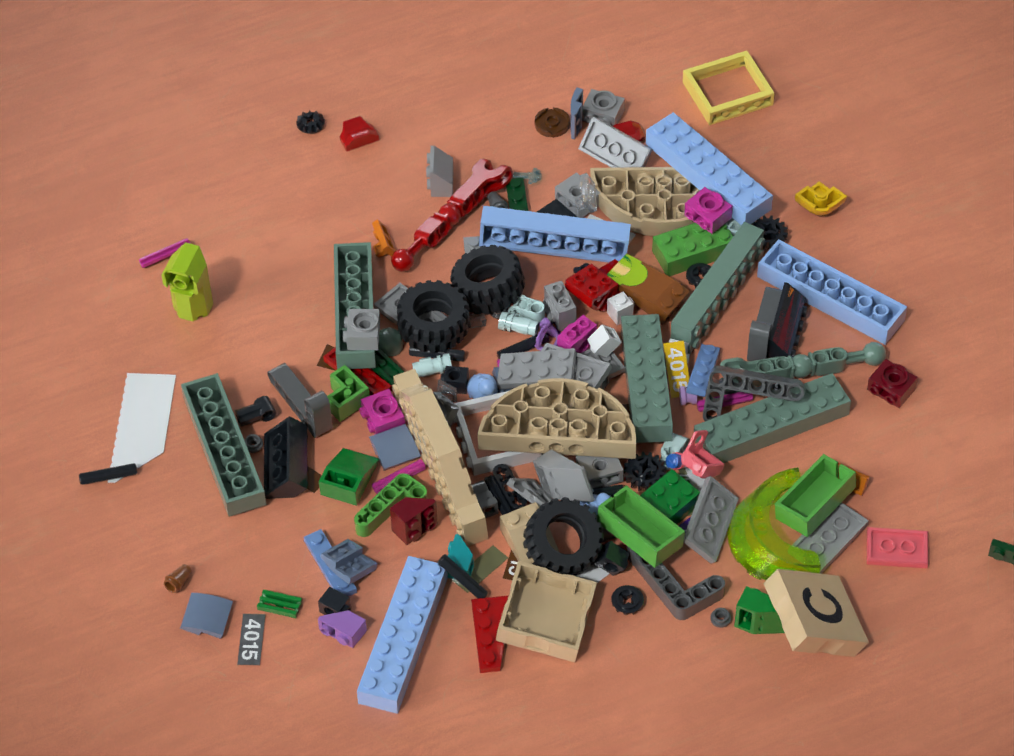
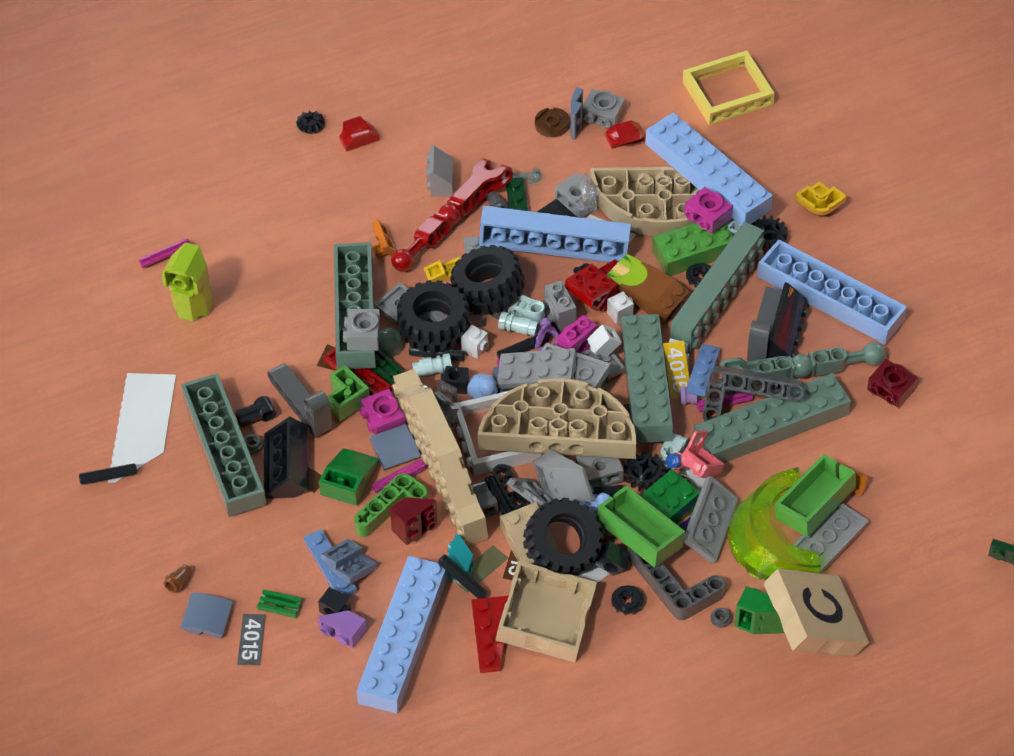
(440, 271): none -> yellow slope
(474, 341): none -> white brick
(613, 146): tile -> none
(897, 547): coral tile -> none

